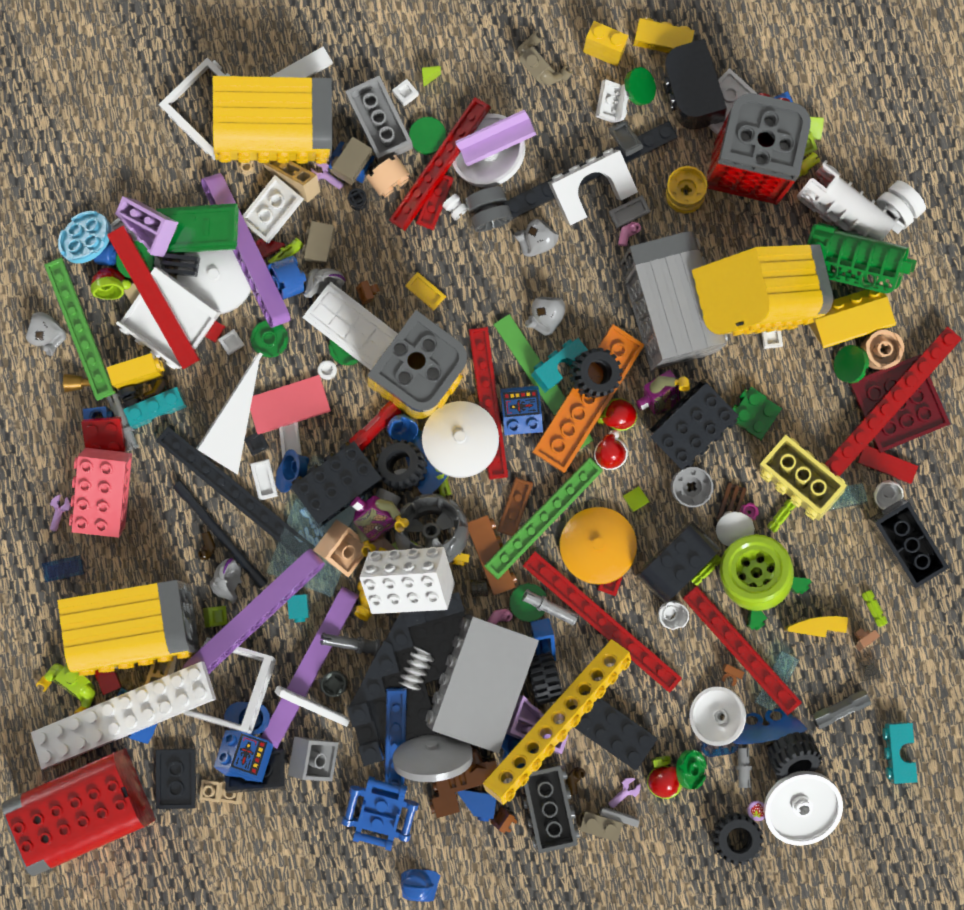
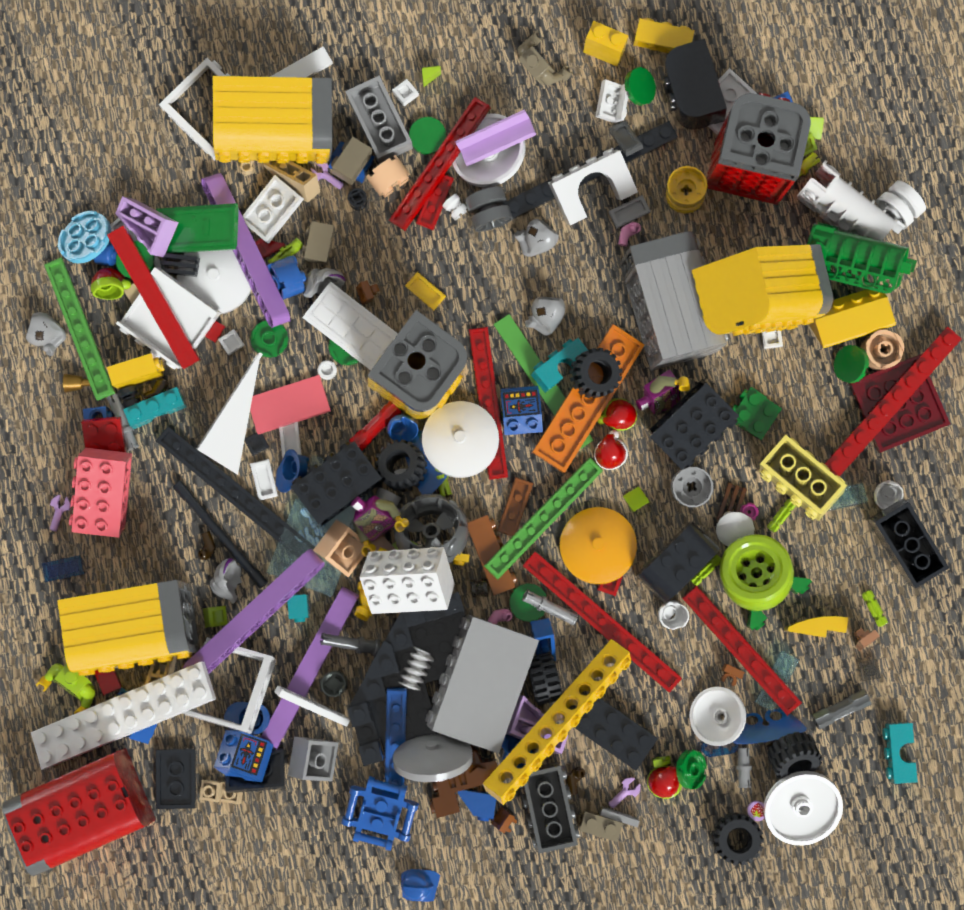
(888, 464): red tile -> none

